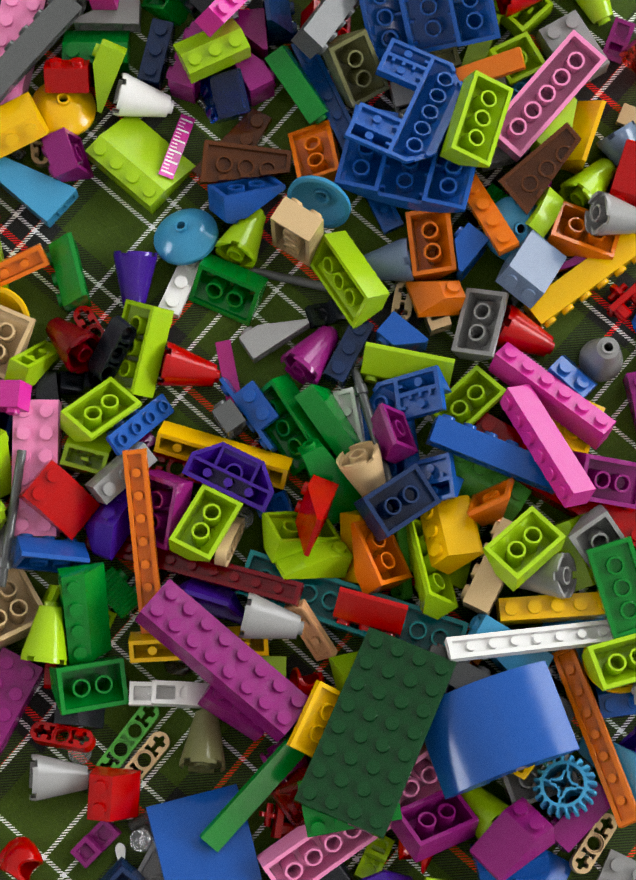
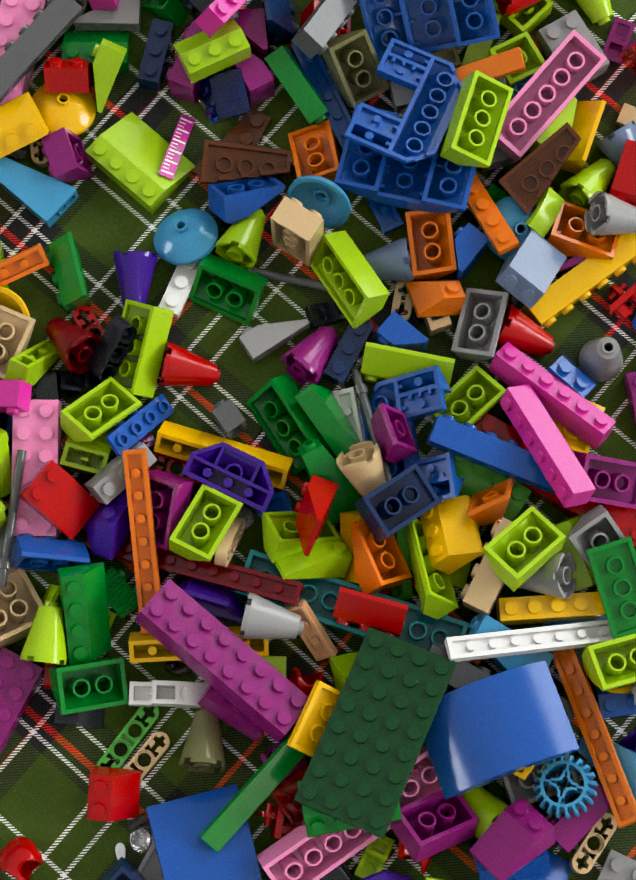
(55, 729): red beam -> none
(55, 777): light grey cone -> none
(79, 757): clear plate -> none
(95, 843): magenta slope -> none
(140, 99): white cone -> none
(227, 364): dark pink sticker -> none
(255, 407): blue bracket -> none

